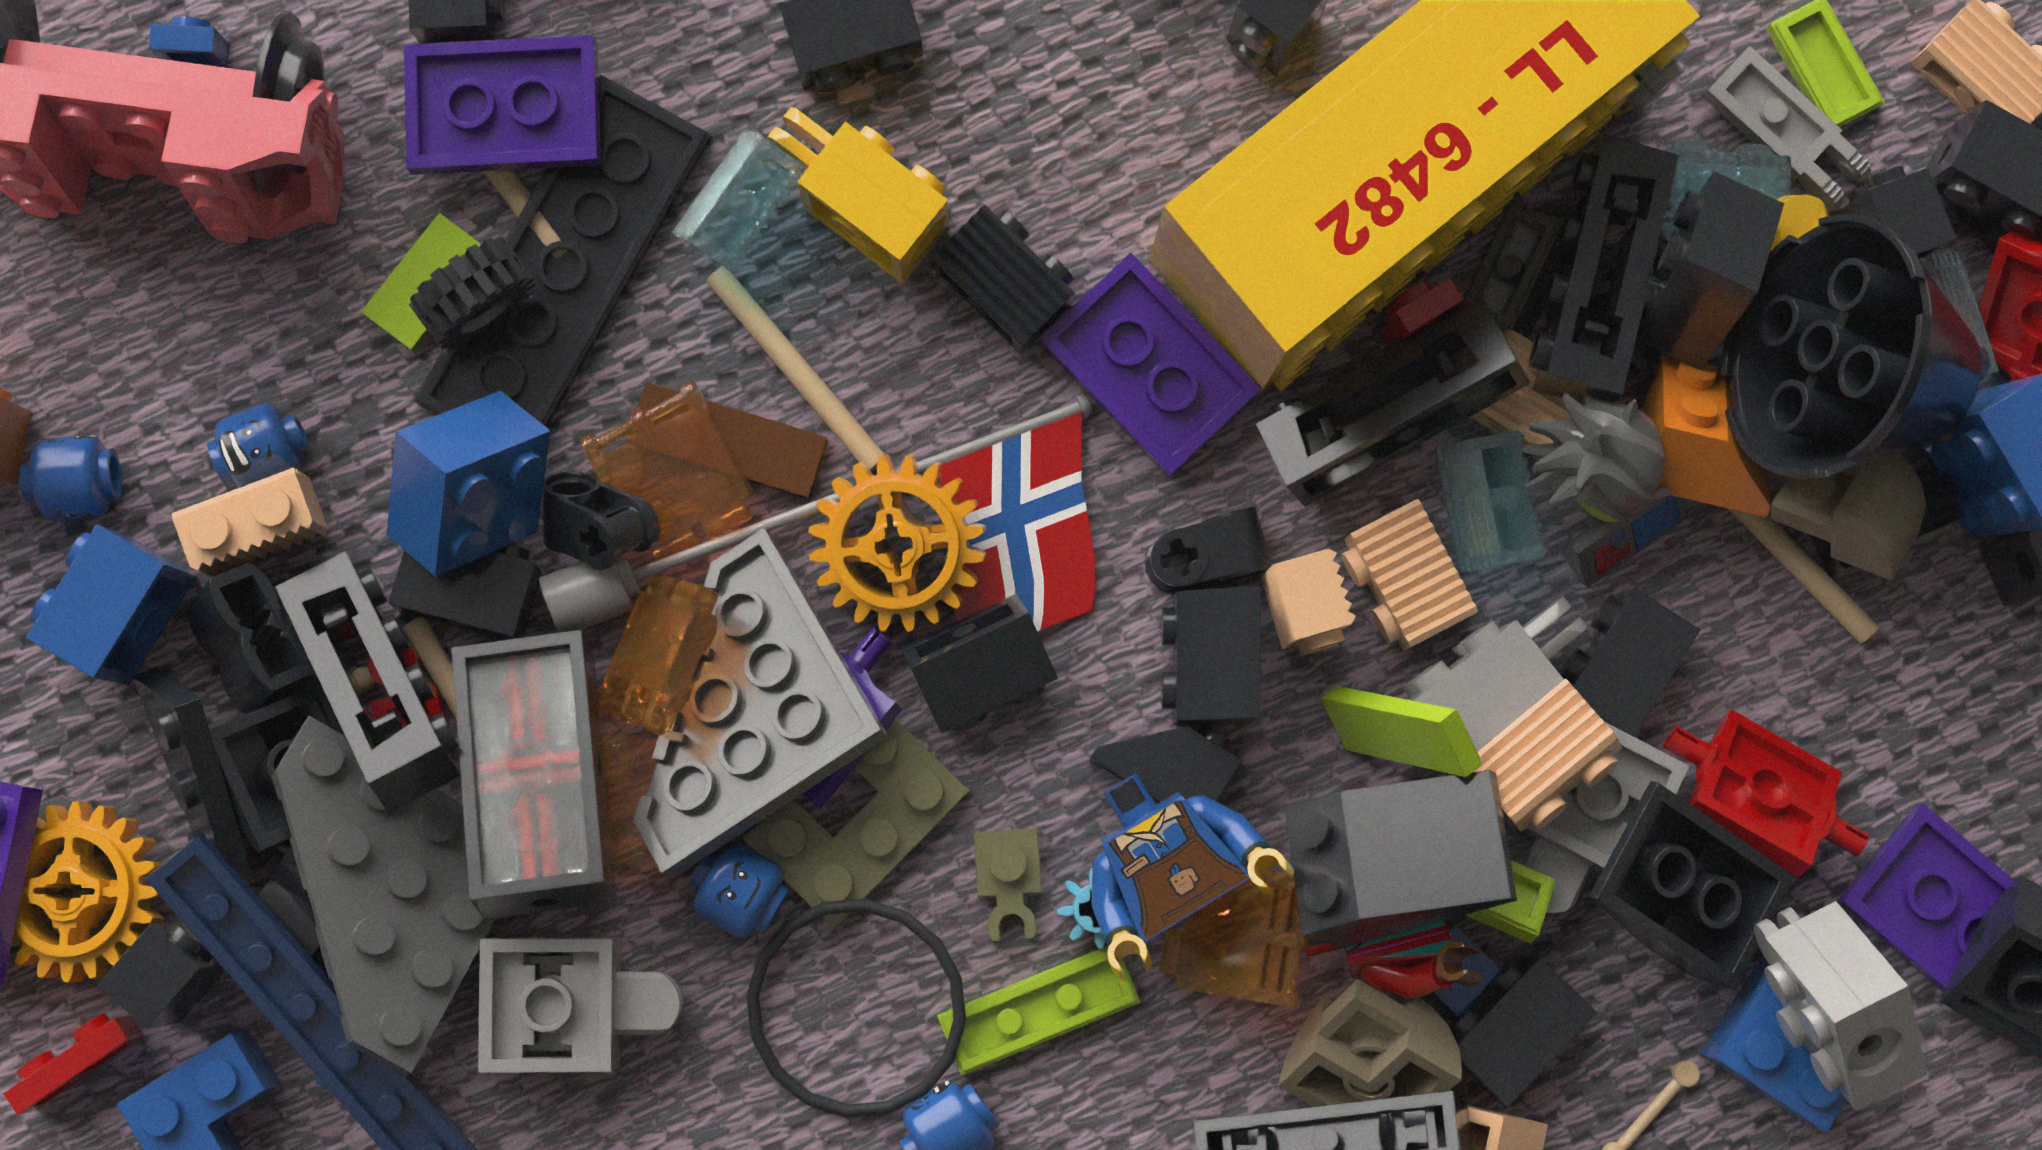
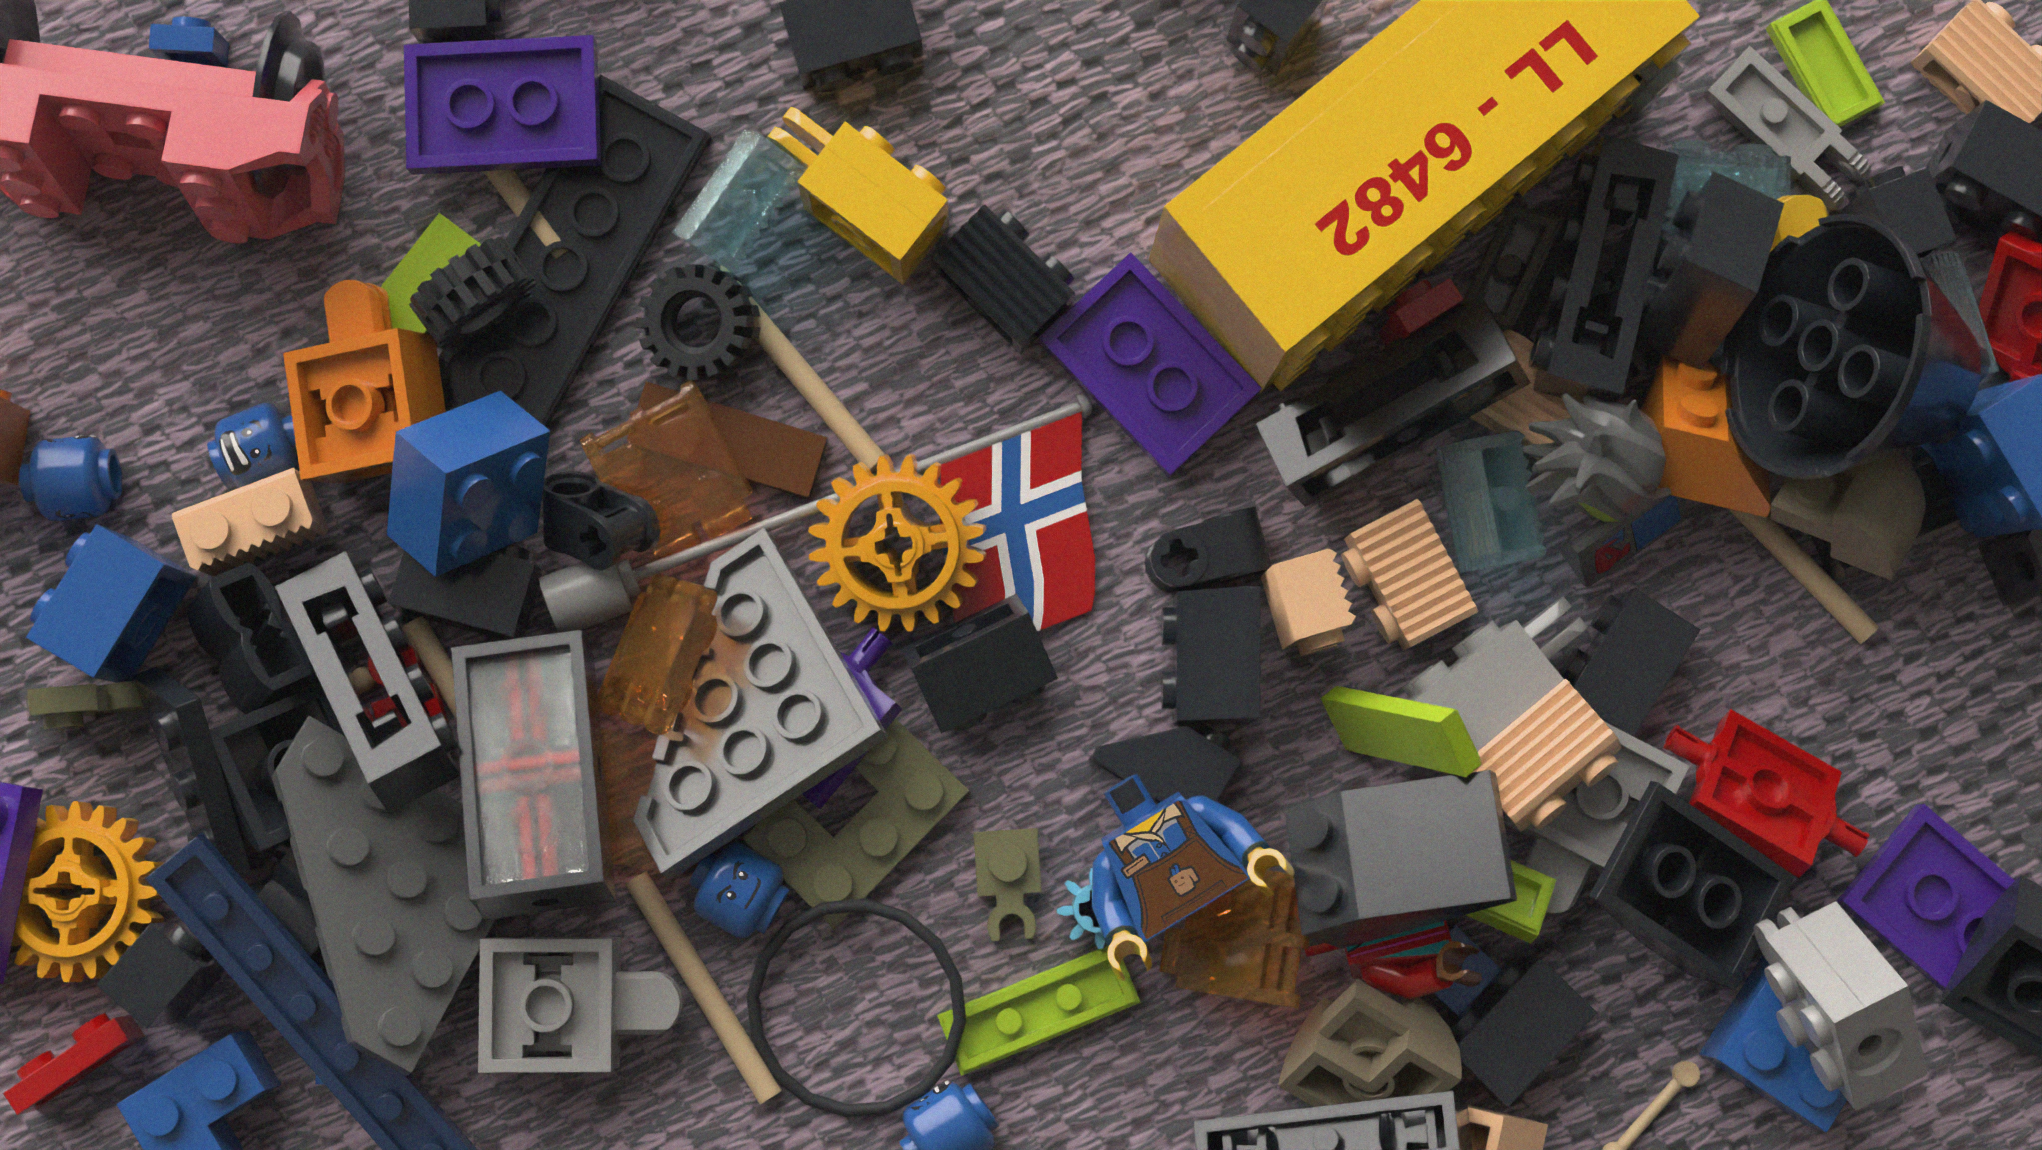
(67, 705): none -> olive plate
(359, 387): none -> orange brick
(661, 322): none -> black tyre
(703, 987): none -> tan bar

